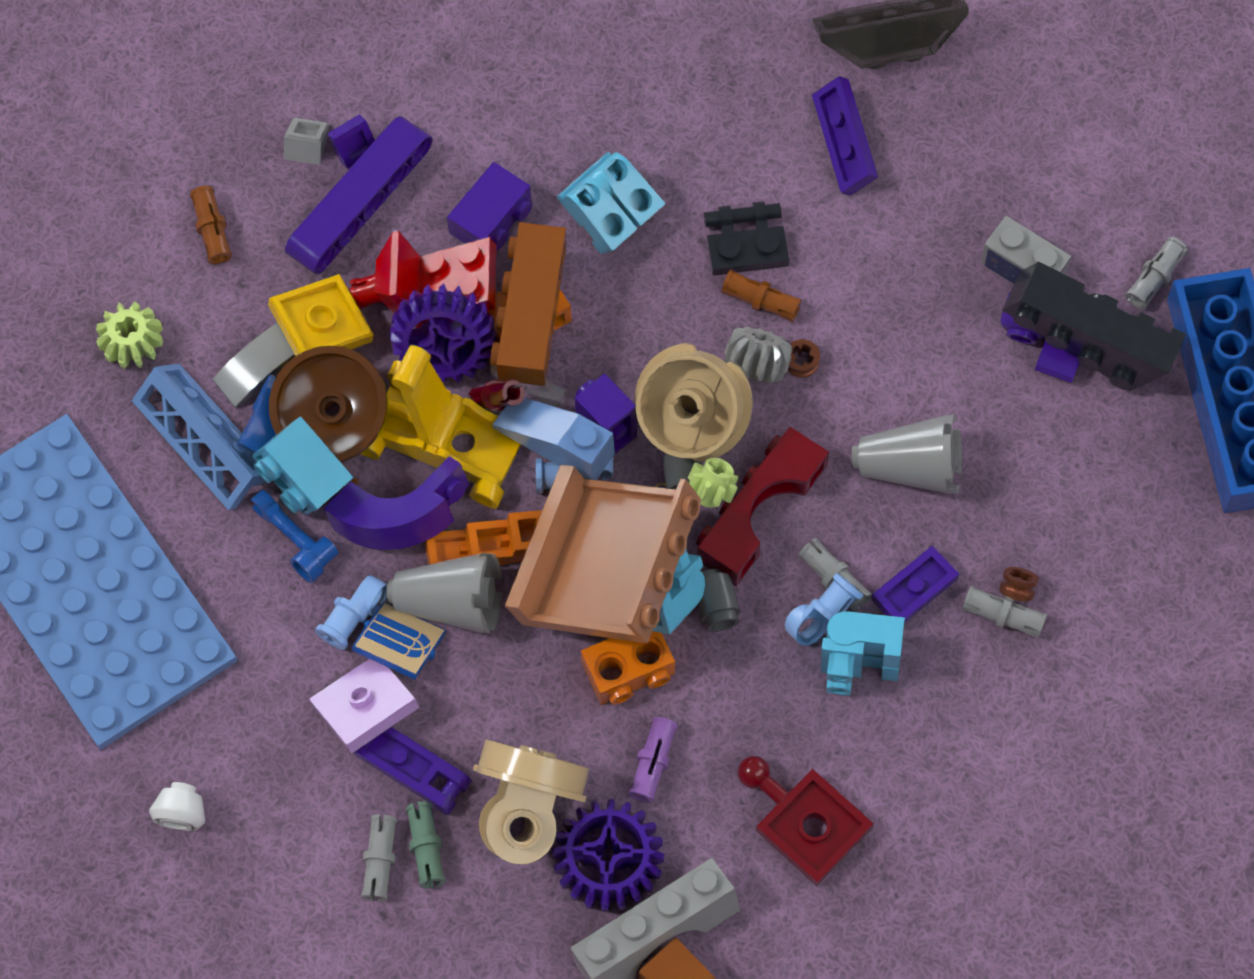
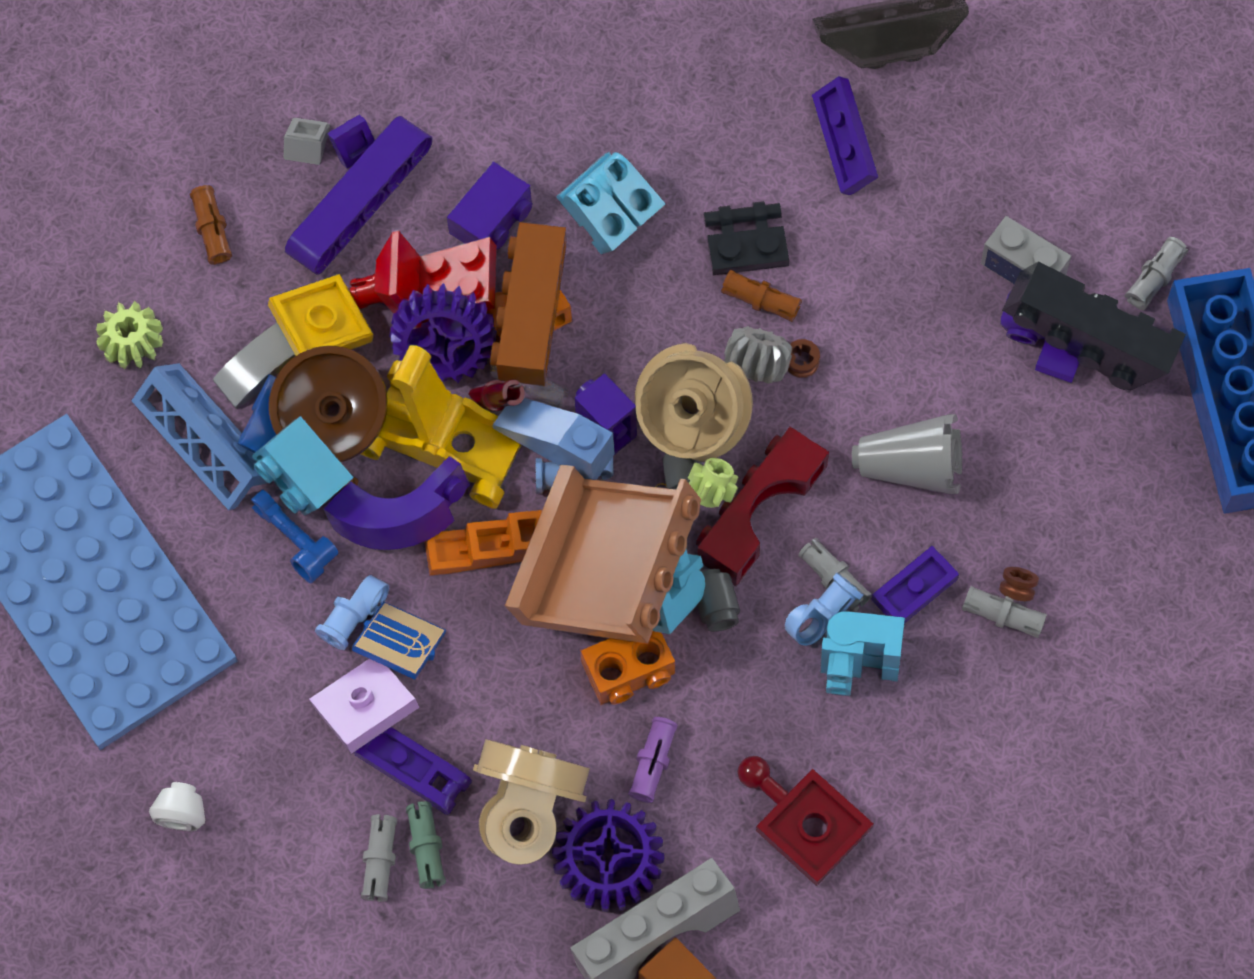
(451, 592): light grey cone -> none

